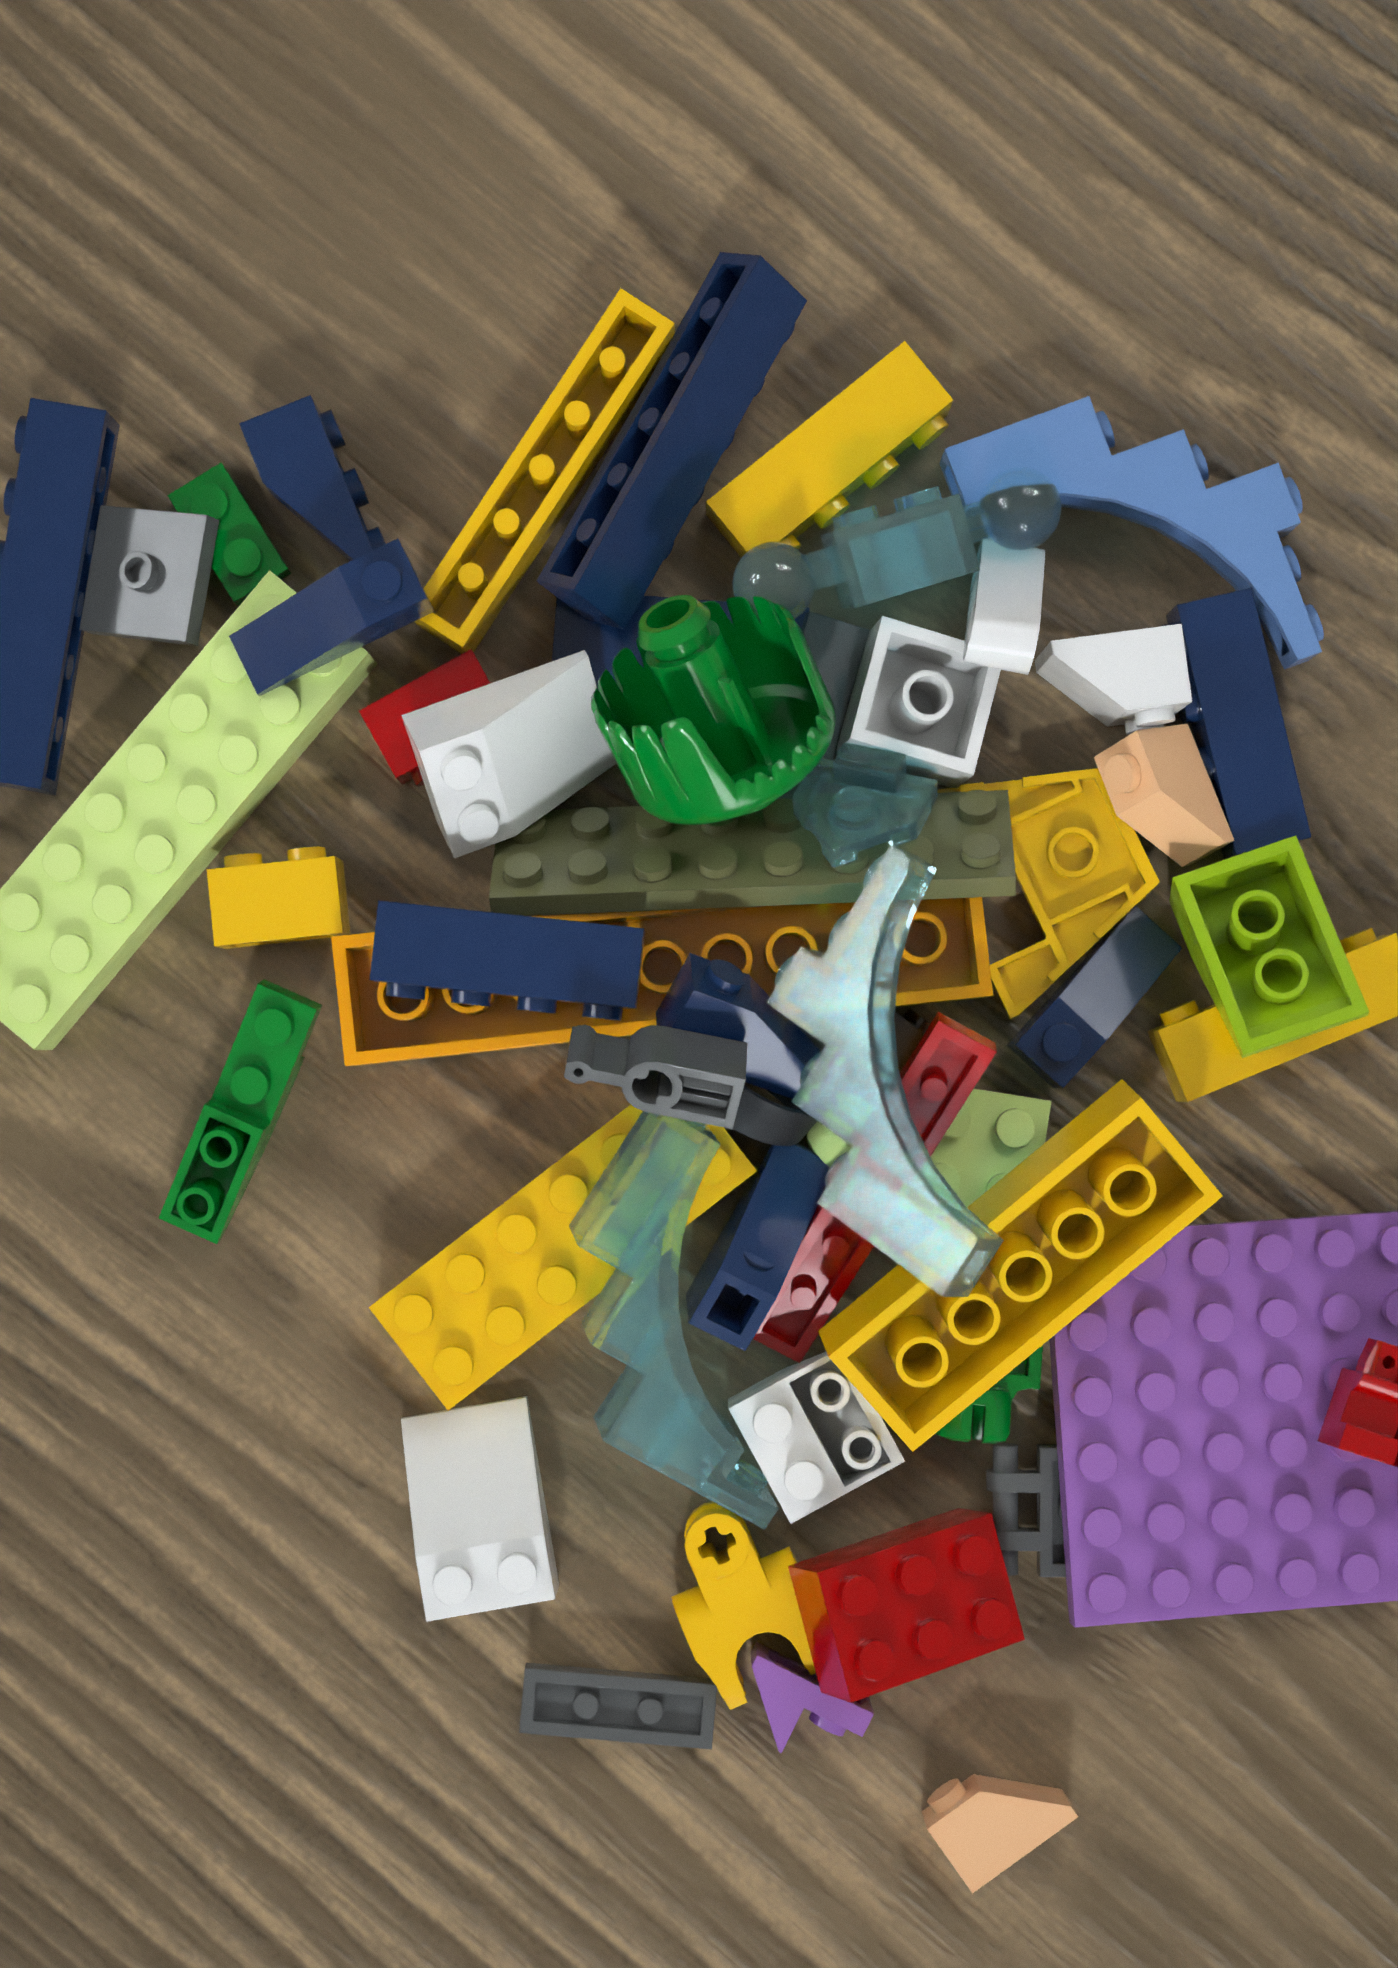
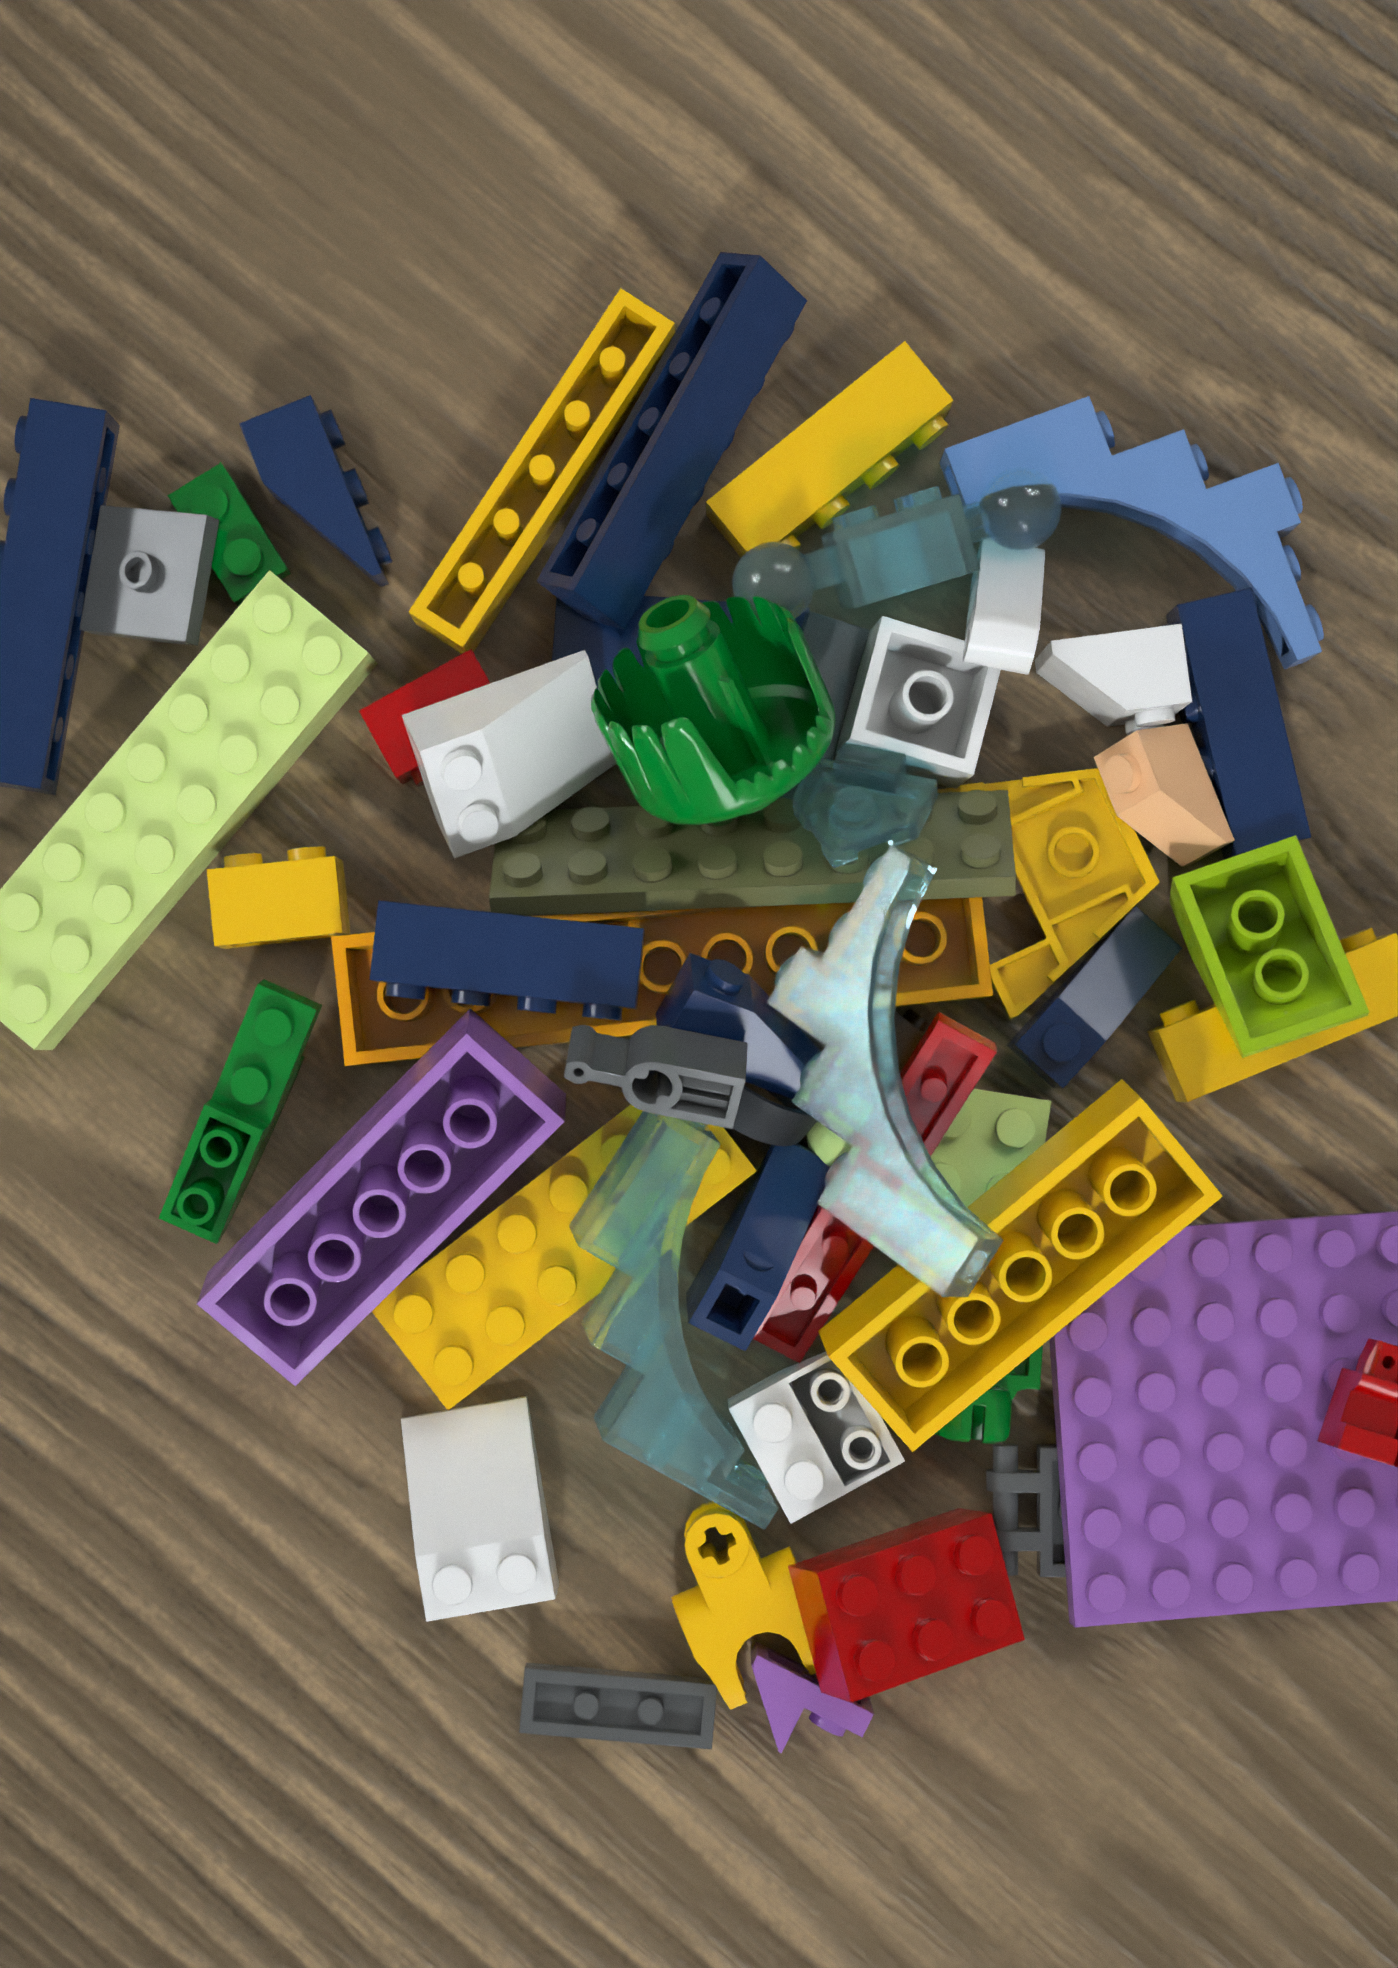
(332, 617): dark blue slope -> none
(383, 1198): none -> medium lavender brick
(993, 1823): light nougat slope -> none

